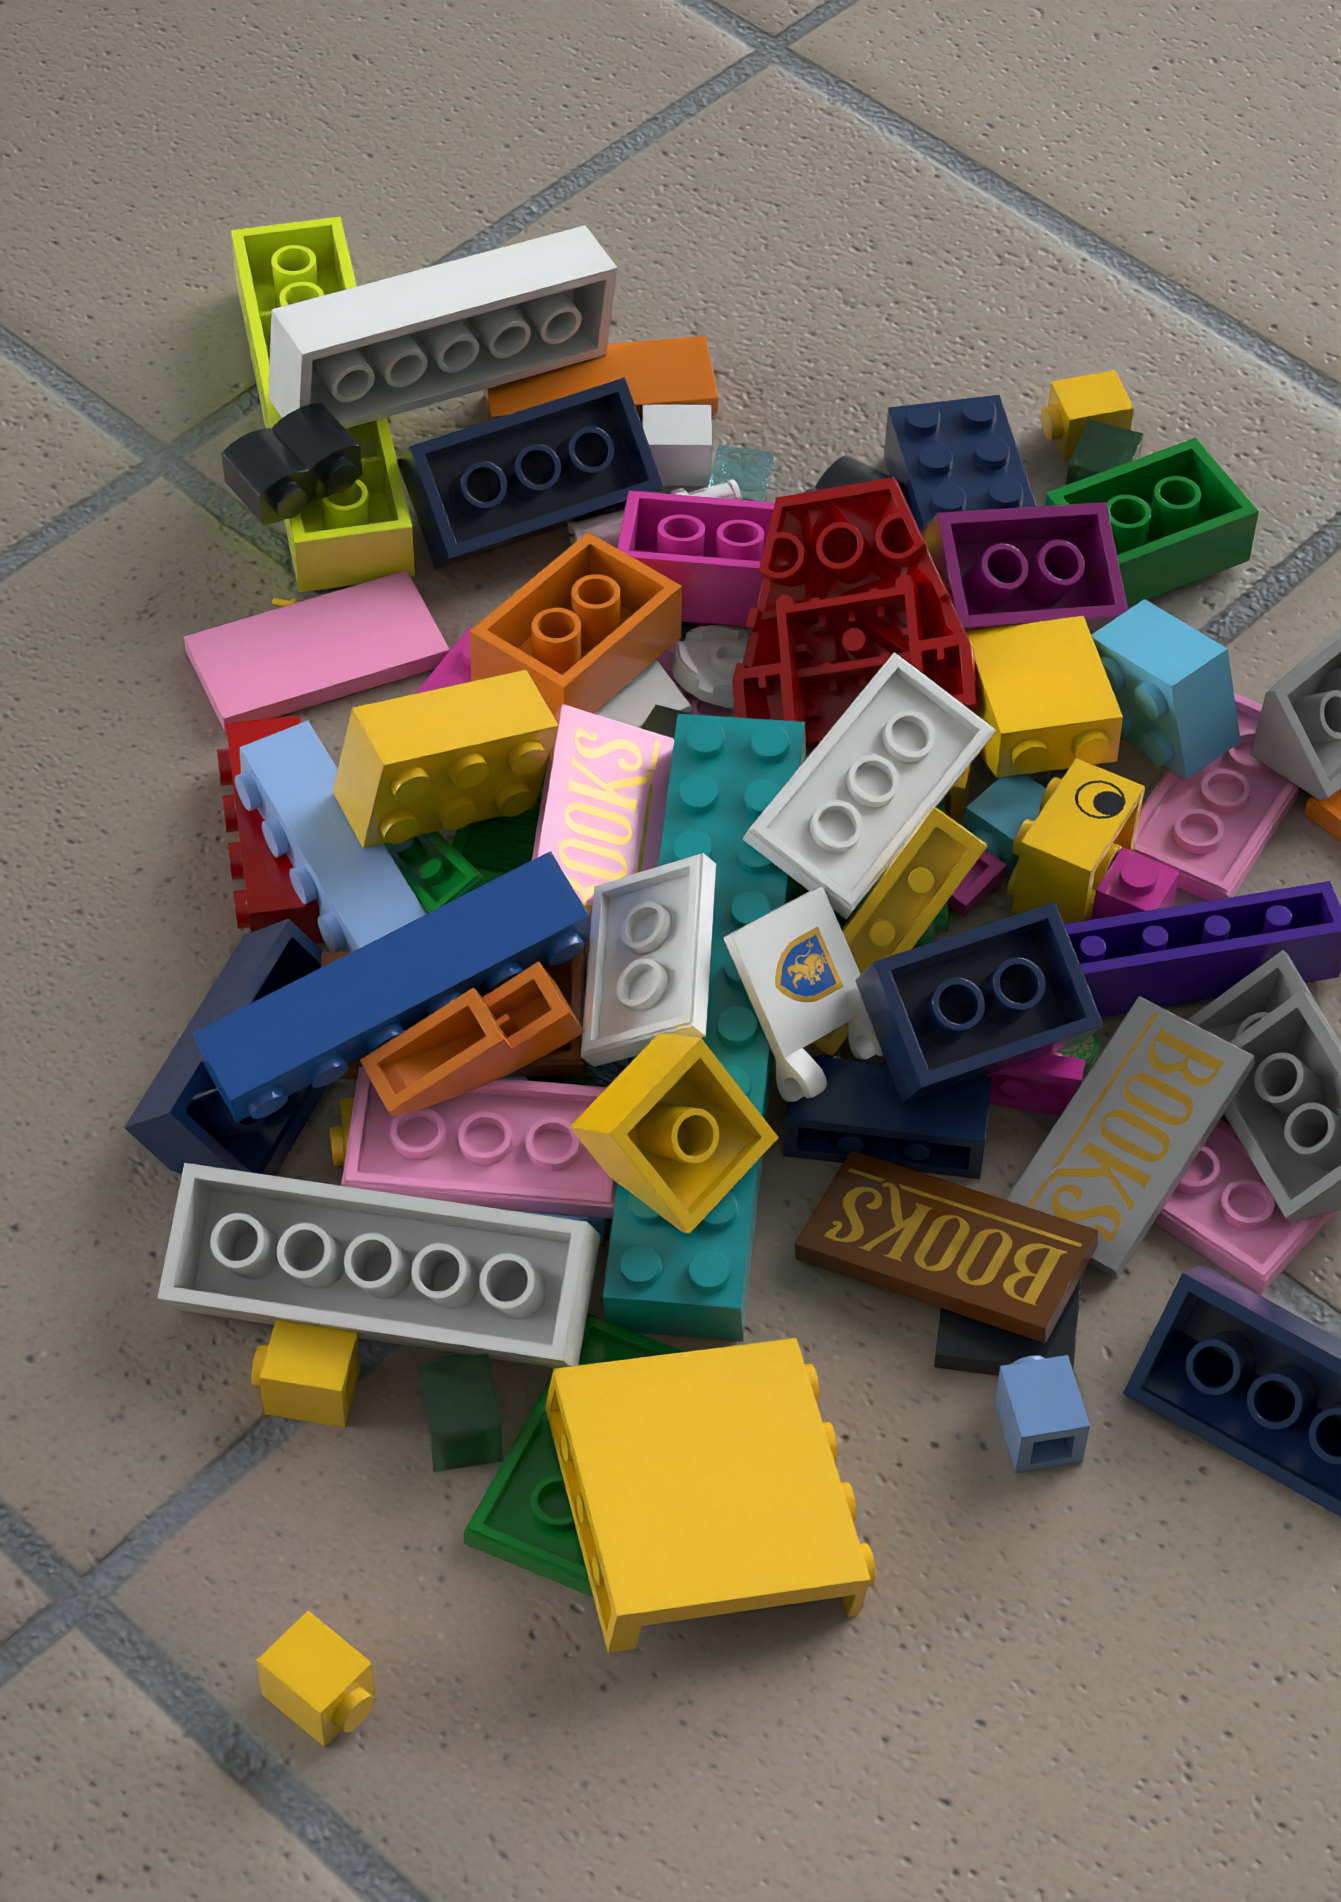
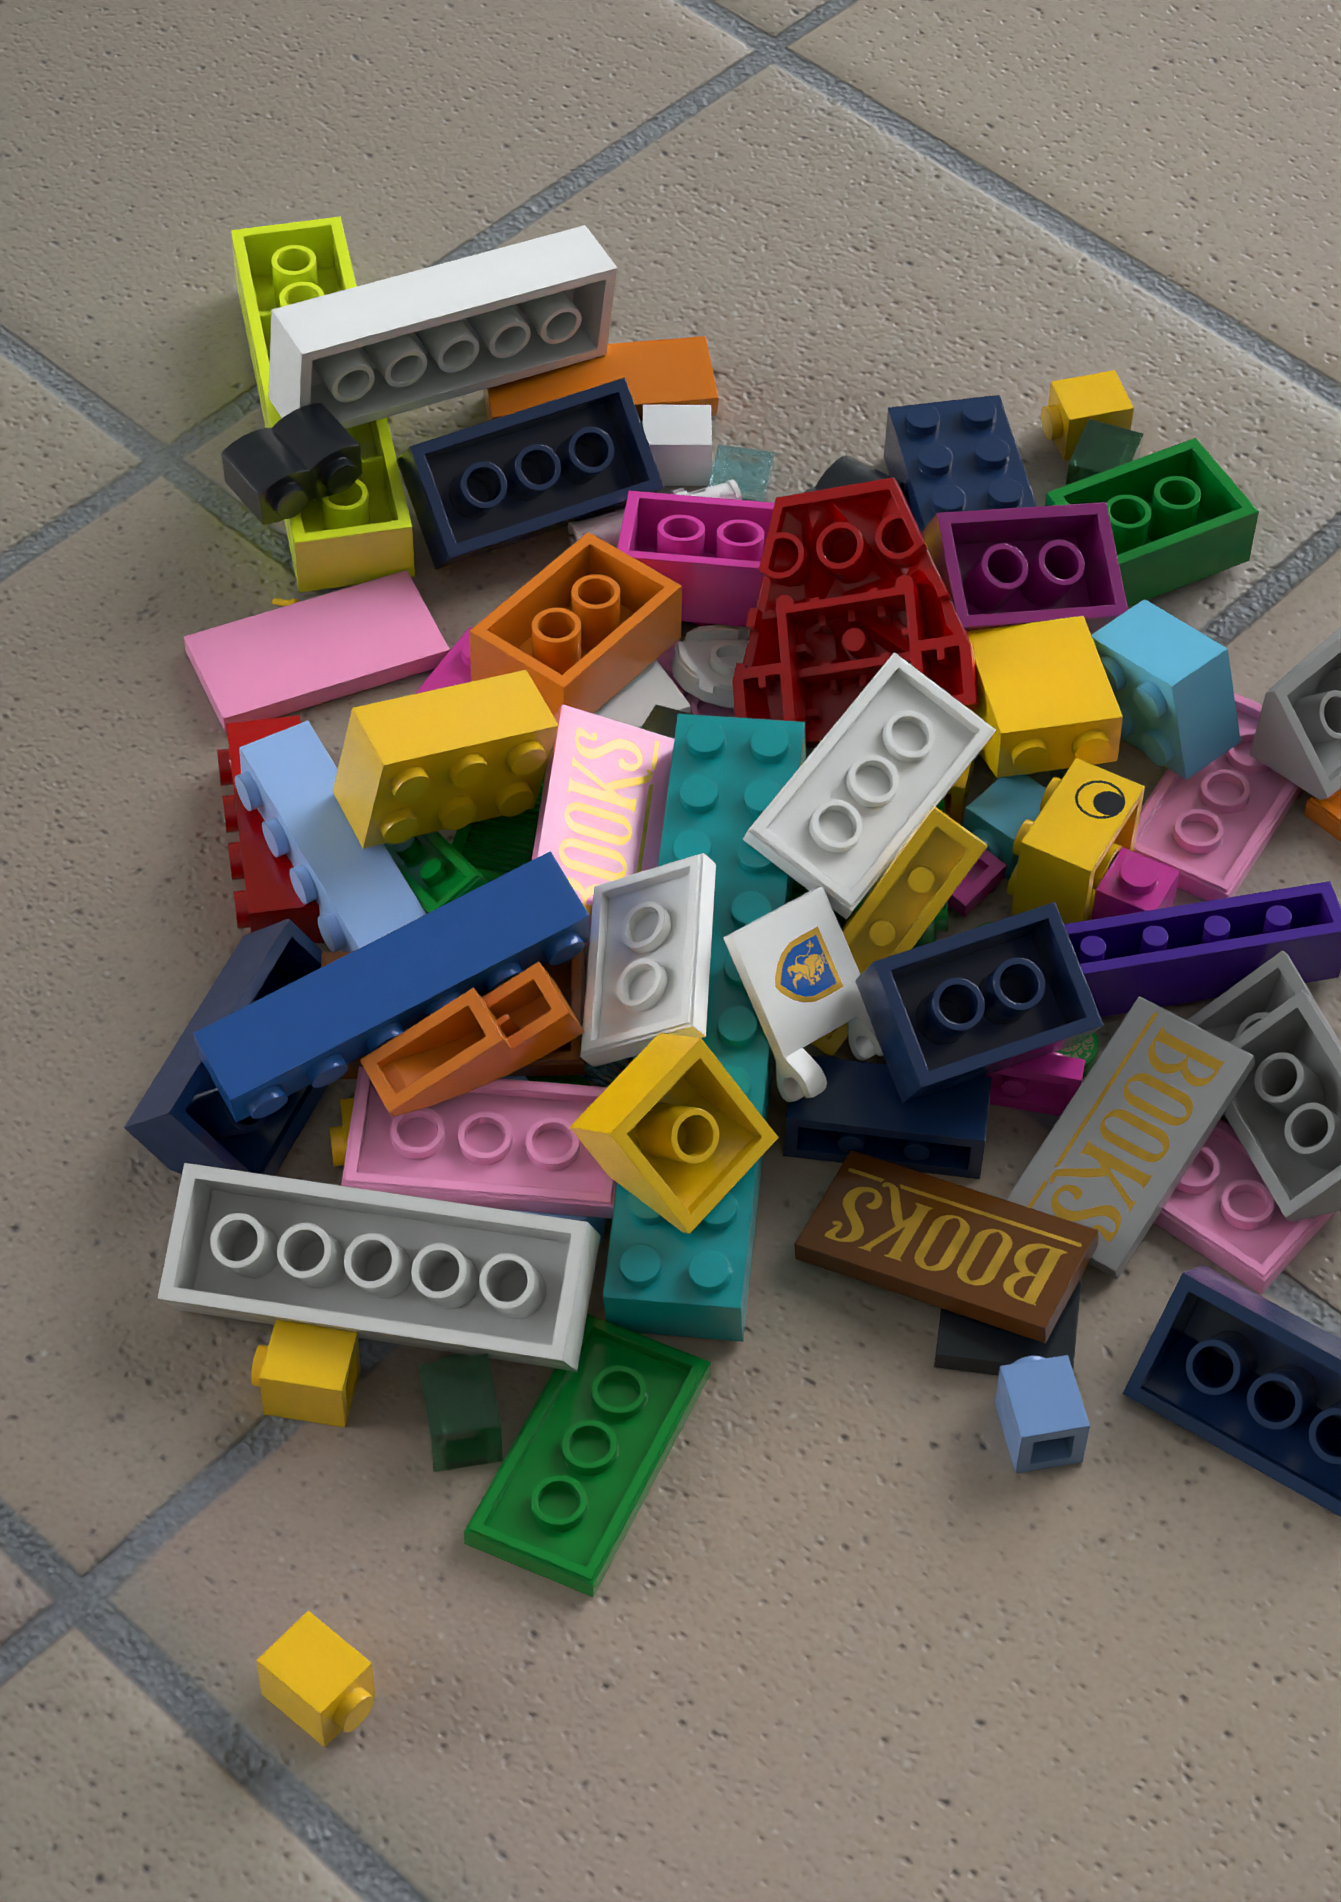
(705, 1486): yellow panel -> none

